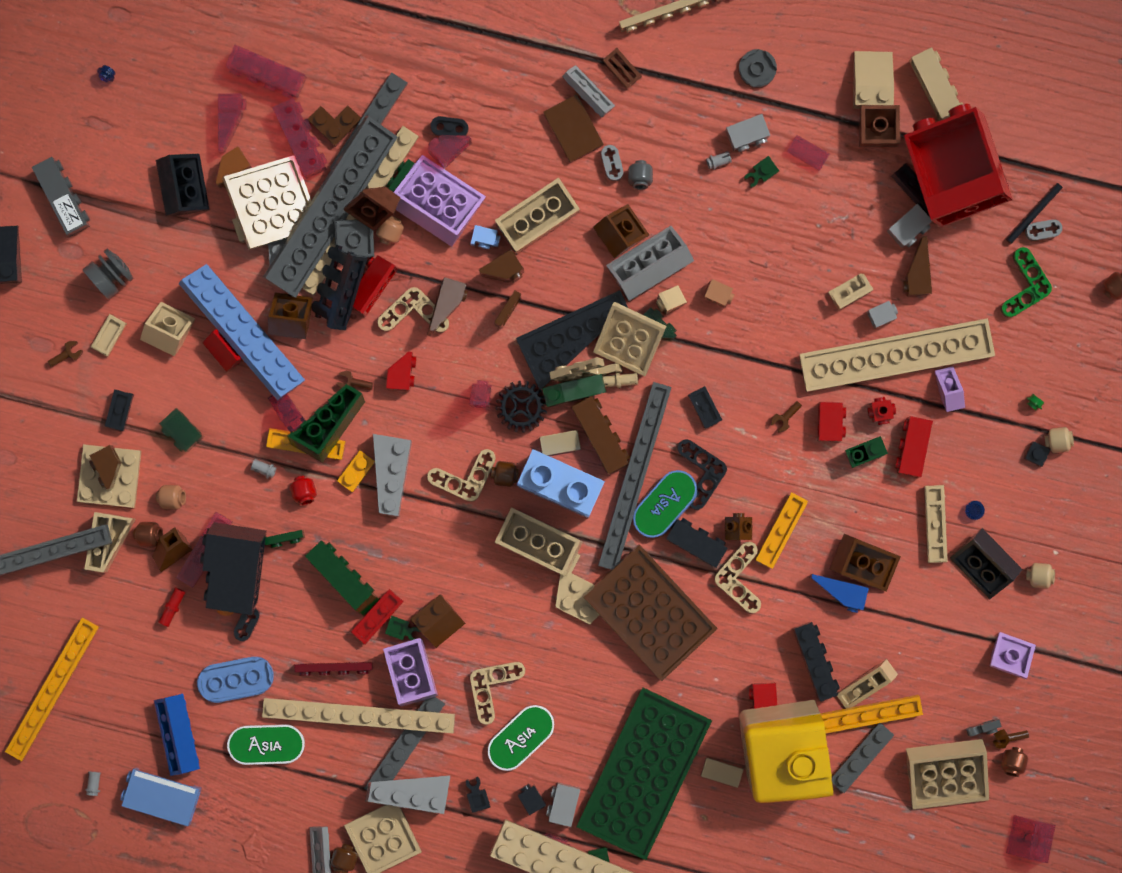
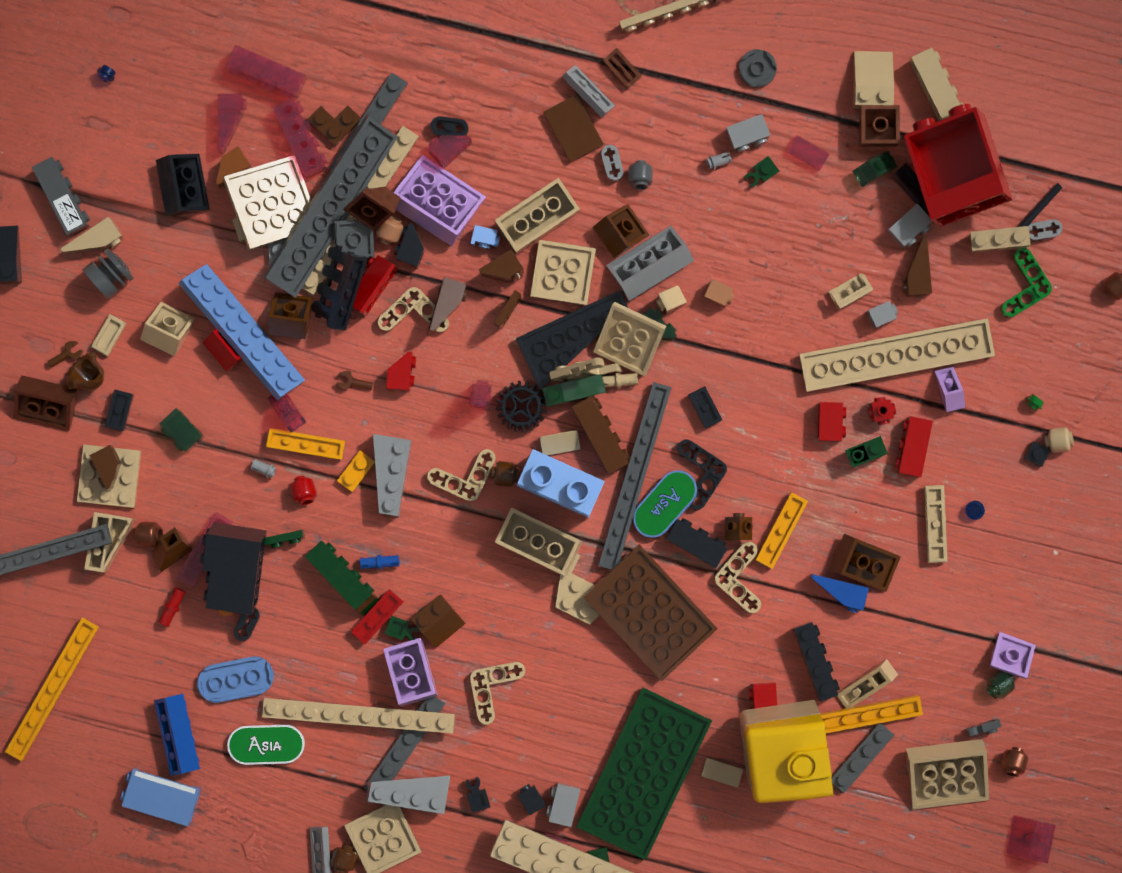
(44, 403): none -> copper slope
(85, 374): none -> reddish brown hair
(93, 783): light grey pin -> none
(98, 237): none -> tan slope
(171, 497): nougat head -> none
(325, 668): dark red plate -> none
(327, 425): dark green wedge -> none
(379, 562): none -> blue pin
(403, 170): dark green plate -> none
(411, 248): none -> black slope
(520, 737): green tile -> none
(563, 272): none -> tan plate
(786, 416): reddish brown bar -> none
(875, 168): none -> clear green slope
(986, 563): black slope -> none
(1000, 239): none -> tan brick
(1000, 685): none -> head
(1004, 738): reddish brown bar -> none
(1041, 575): tan head -> none

